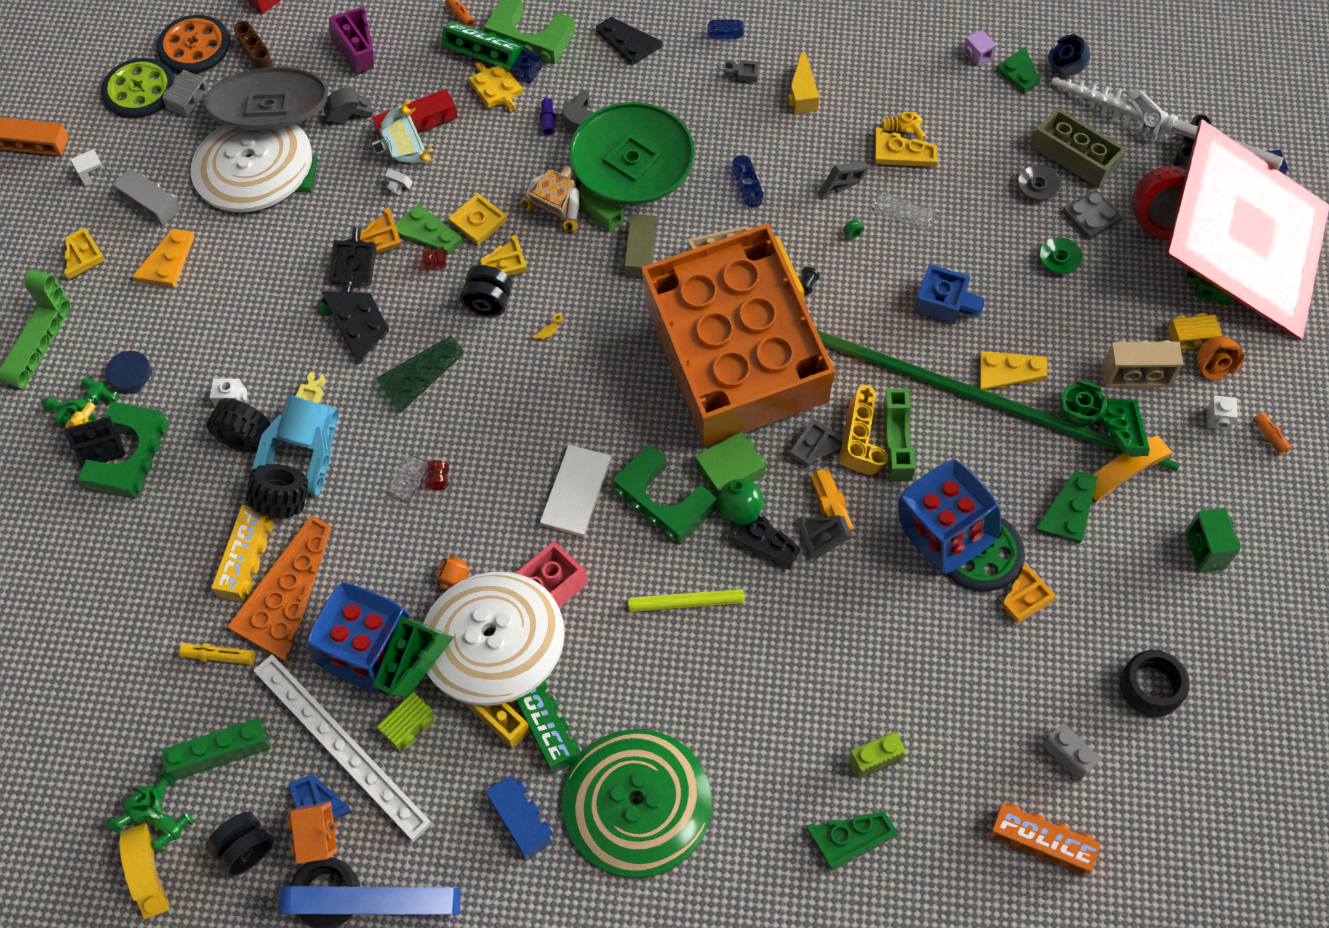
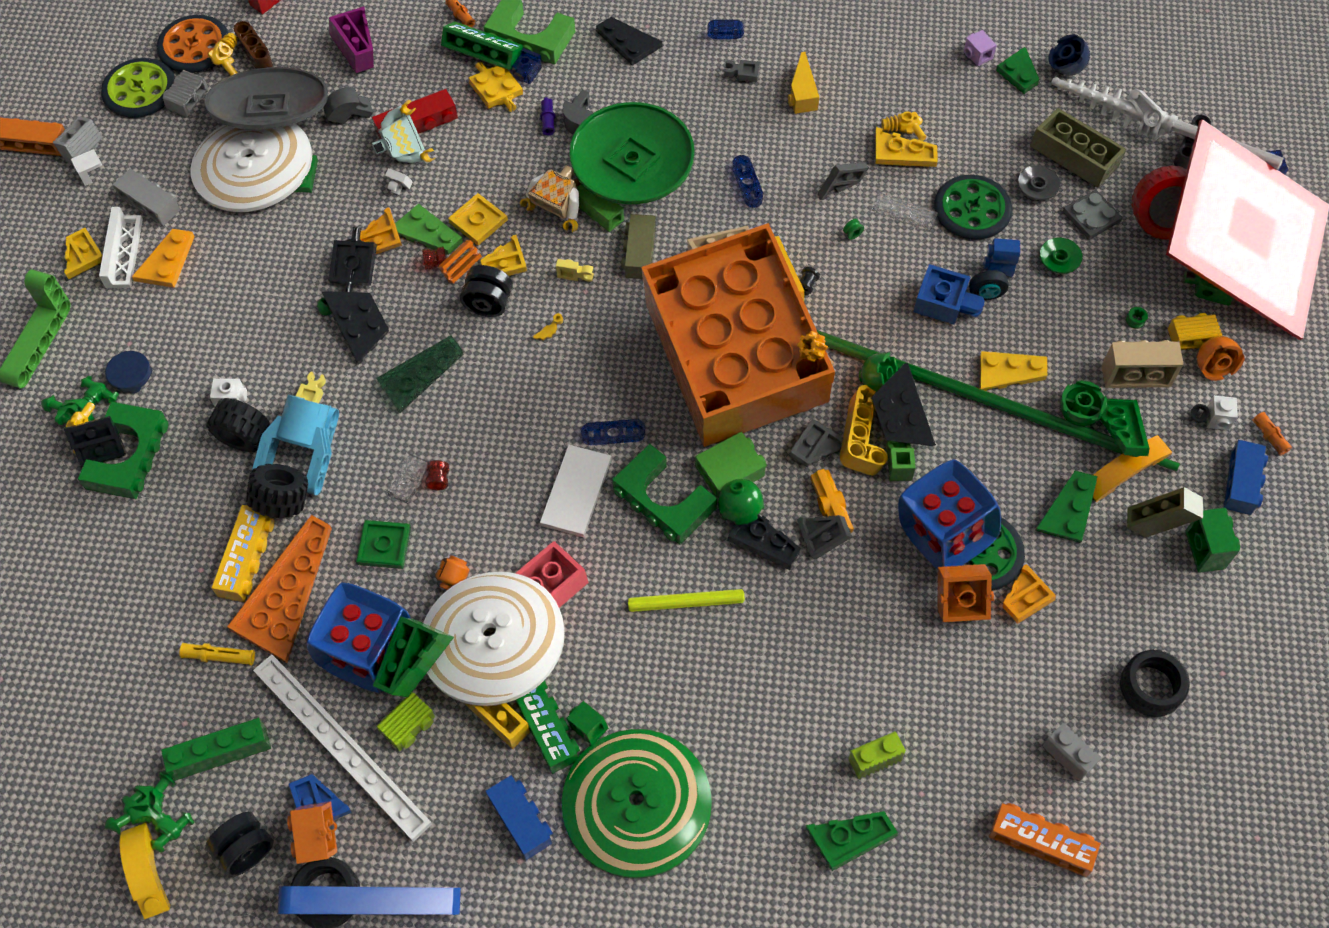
(78, 139): none -> light grey brick
(113, 246): none -> white fence
(223, 51): none -> yellow piece
(383, 544): none -> green tile
(467, 260): none -> orange tile
(572, 271): none -> light yellow plate
(587, 722): none -> green brick
(596, 427): none -> clear blue beam
(812, 346): none -> light orange gear
(877, 370): none -> green cylinder
(901, 410): none -> black wing
(964, 593): none -> orange brick
(986, 187): none -> wedge
(989, 284): none -> black wheel
(1002, 256): none -> blue brick
(1134, 323): none -> green bush
(1165, 512): none -> olive brick
(1194, 411): none -> black hinge
(1245, 477): none -> blue brick

